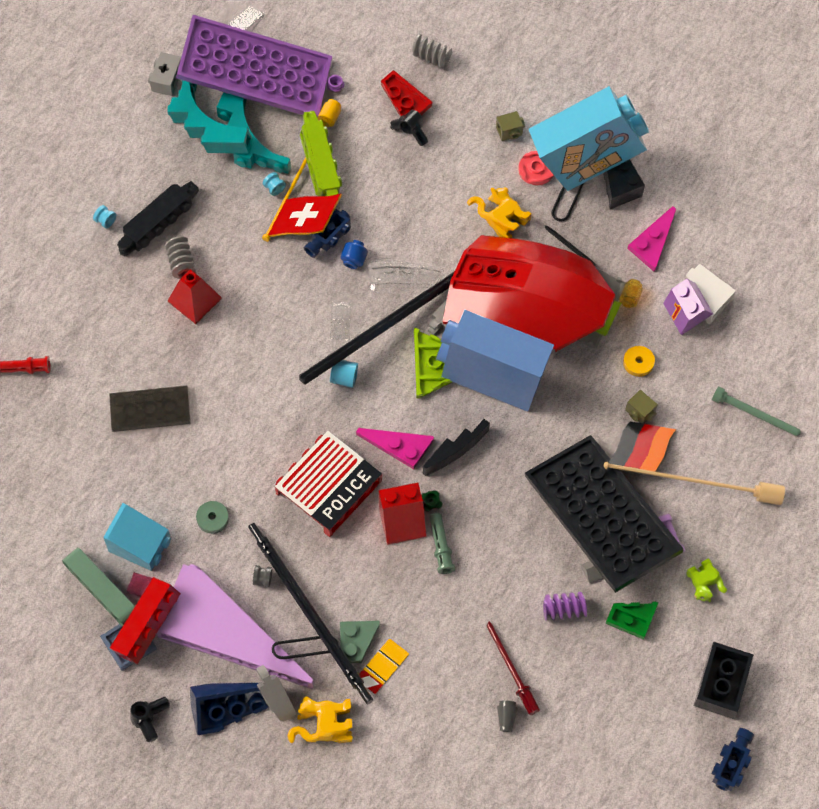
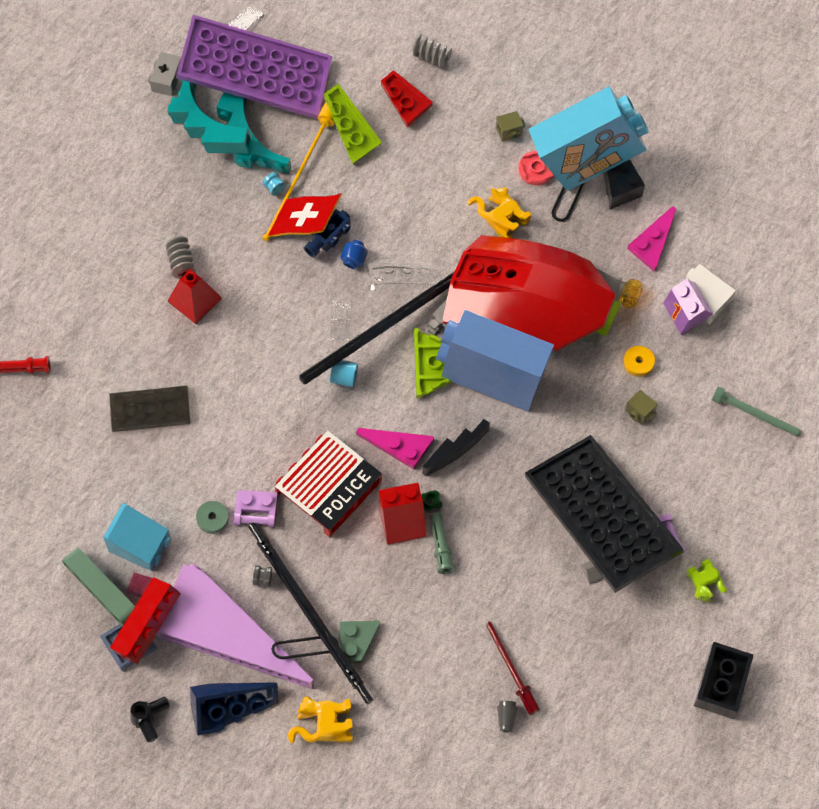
(104, 216): medium azure wheel -> none
(156, 217): black hinge -> none
(255, 503): none -> lavender plate
(275, 695): light grey piece -> none
(319, 156): lime hinge -> none
(335, 79): medium lavender plate -> none
(352, 127): none -> lime wing
(382, 665): yellow sticker -> none
(411, 124): black axle -> none
(564, 605): medium lavender piece -> none
(567, 243): black piece -> none
(632, 617): green wing -> none
(644, 448): flag -> none
(731, 767): dark blue brick -> none

